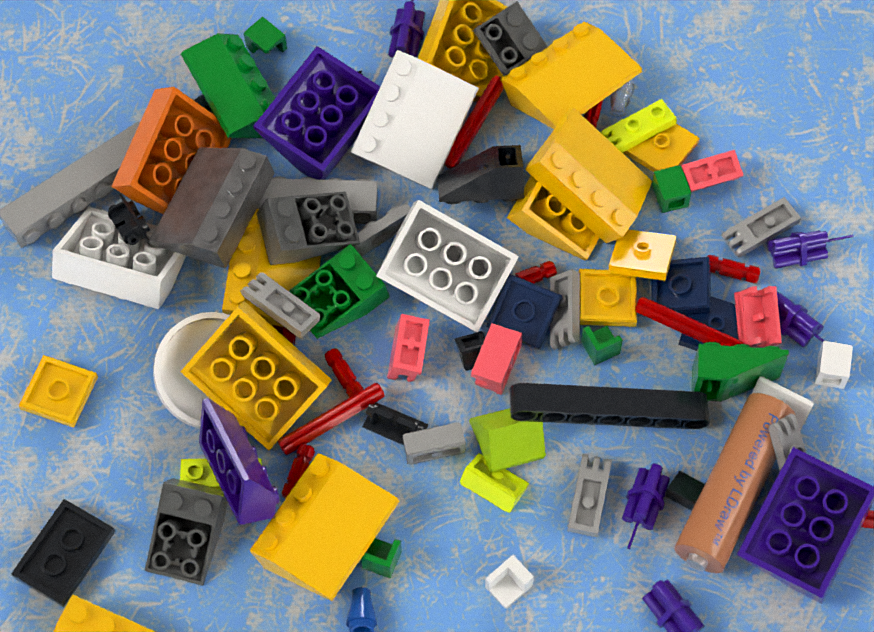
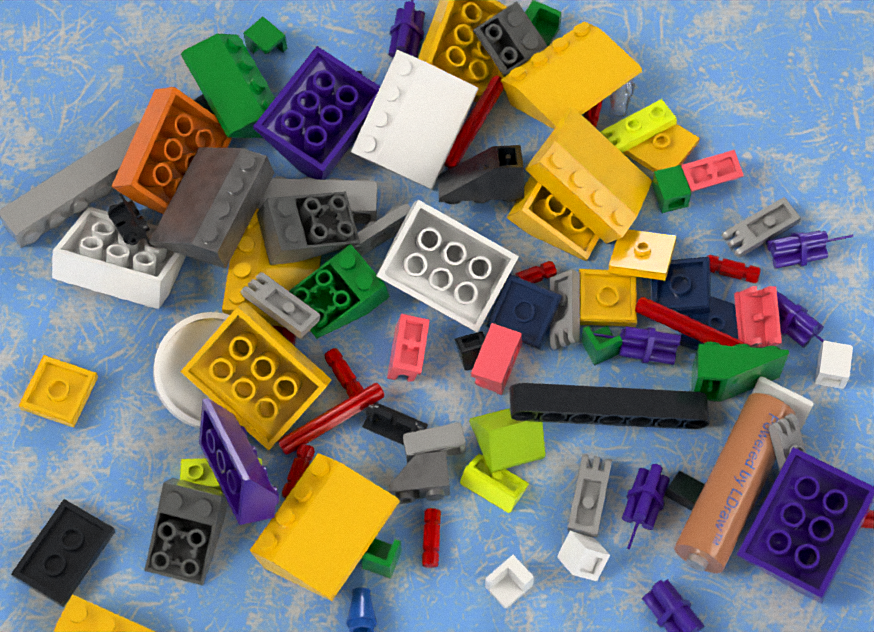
(422, 478): none -> flat silver slope
(431, 538): none -> red axle
(545, 20): none -> green panel
(583, 556): none -> white panel
(647, 345): none -> dark purple piece

